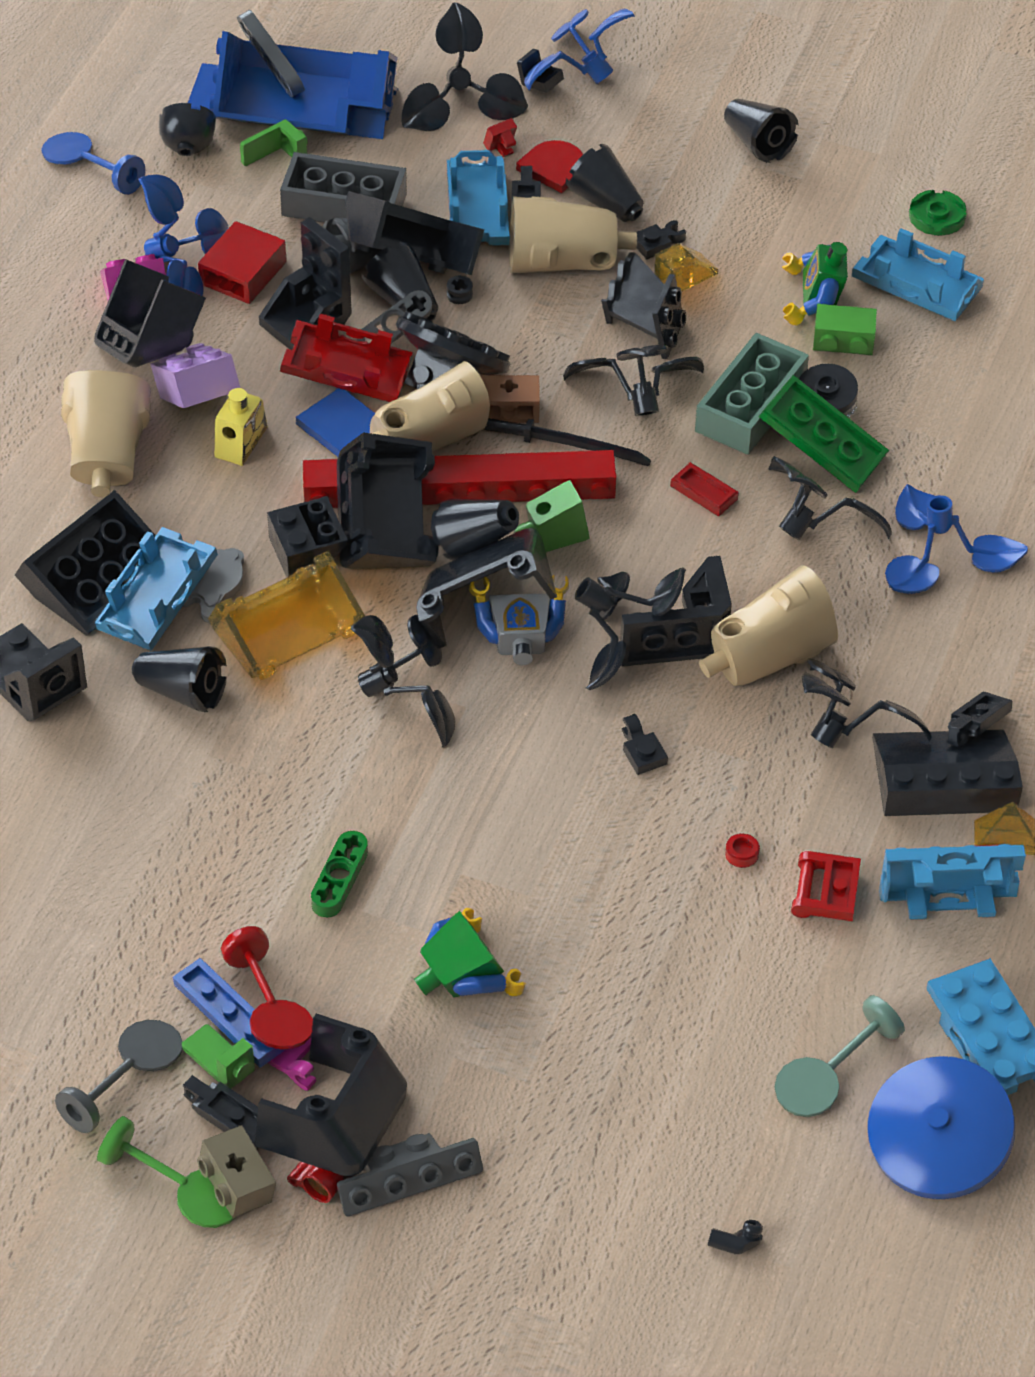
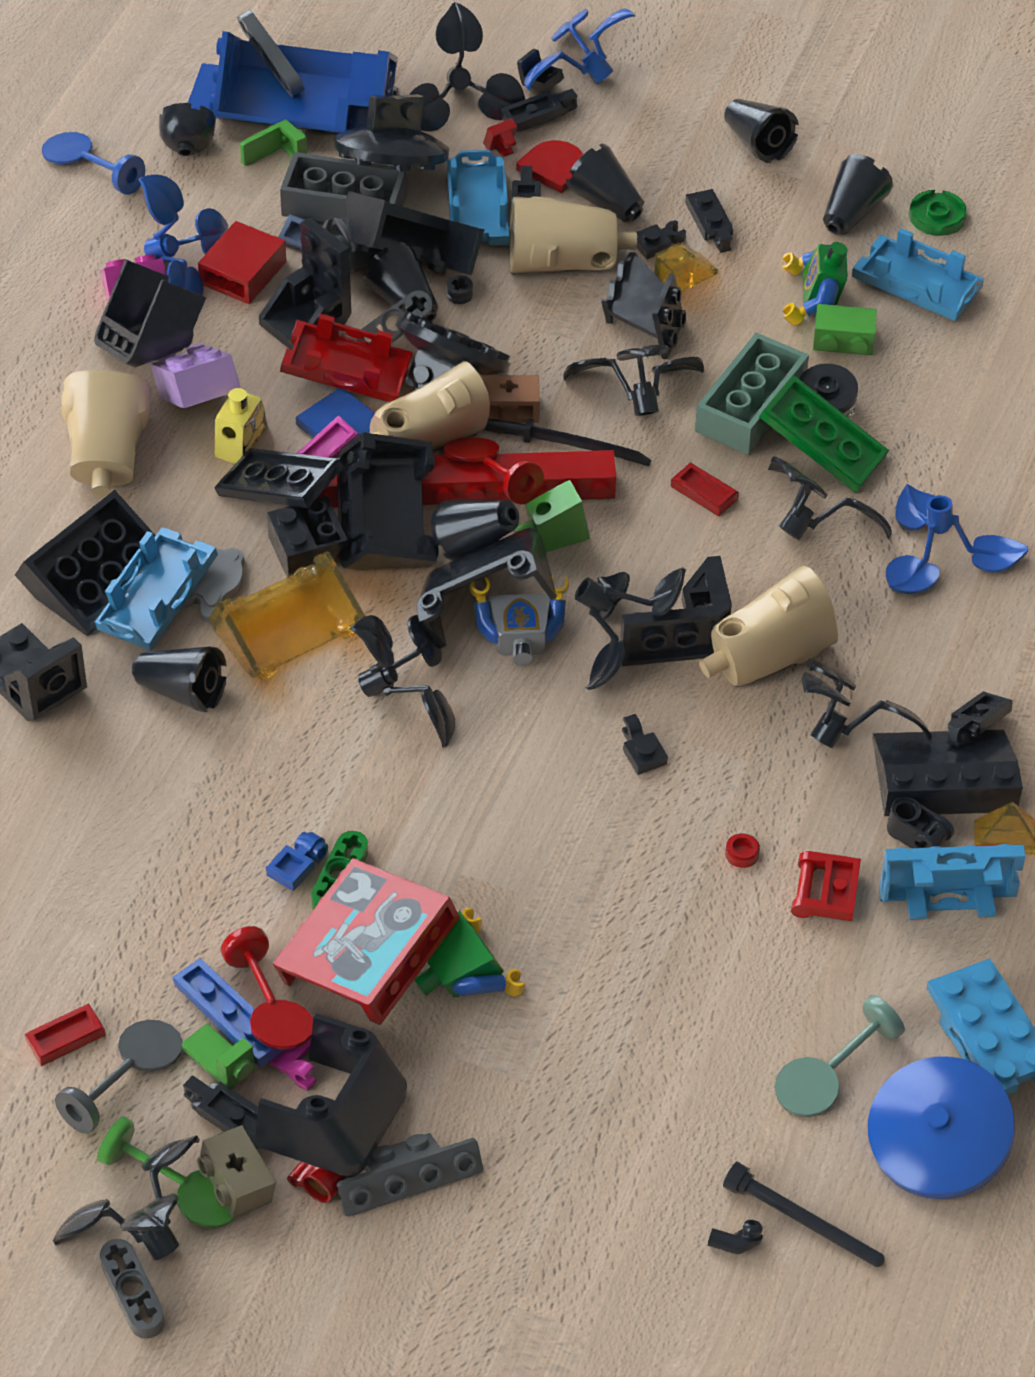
(65, 1034): none -> red tile
(131, 1304): none -> dark grey beam
(145, 1224): none -> black plant
(279, 477): none -> black tile
(292, 232): none -> sand blue slope
(294, 865): none -> blue plate
(330, 440): none -> dark pink tile
(368, 938): none -> panel
(393, 136): none -> black bracket
(521, 482): none -> red piece
(540, 108): none -> black hinge
(710, 218): none -> black hinge
(741, 1180): none -> black piece
(855, 193): none -> black cone
(917, 825): none -> black piece

